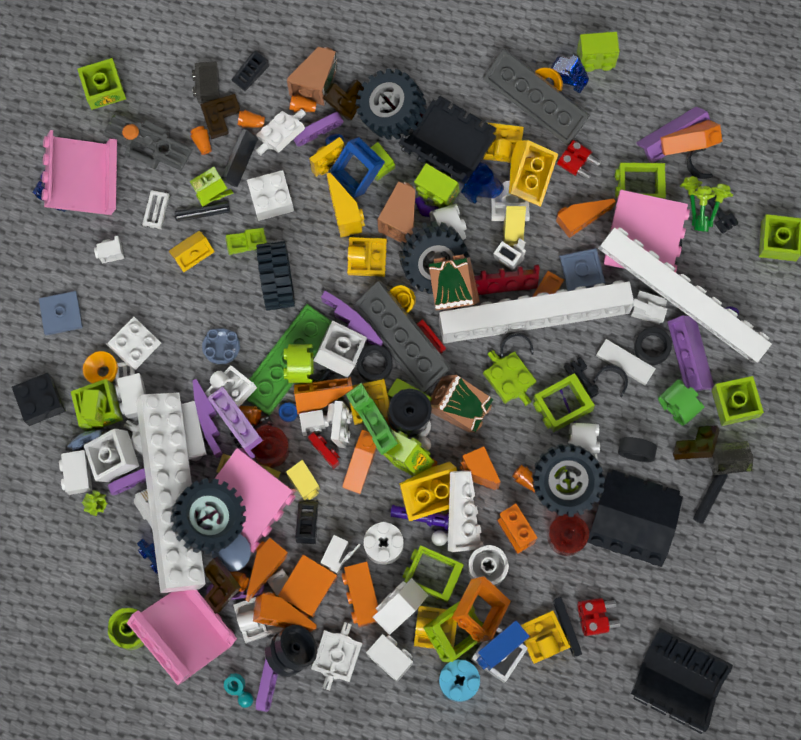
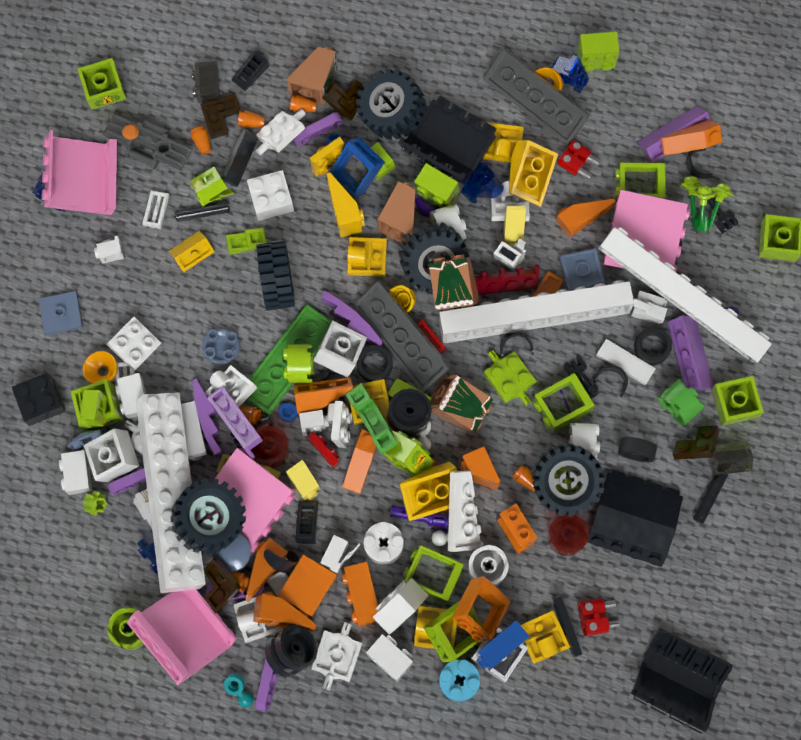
(280, 564): none -> black helmet

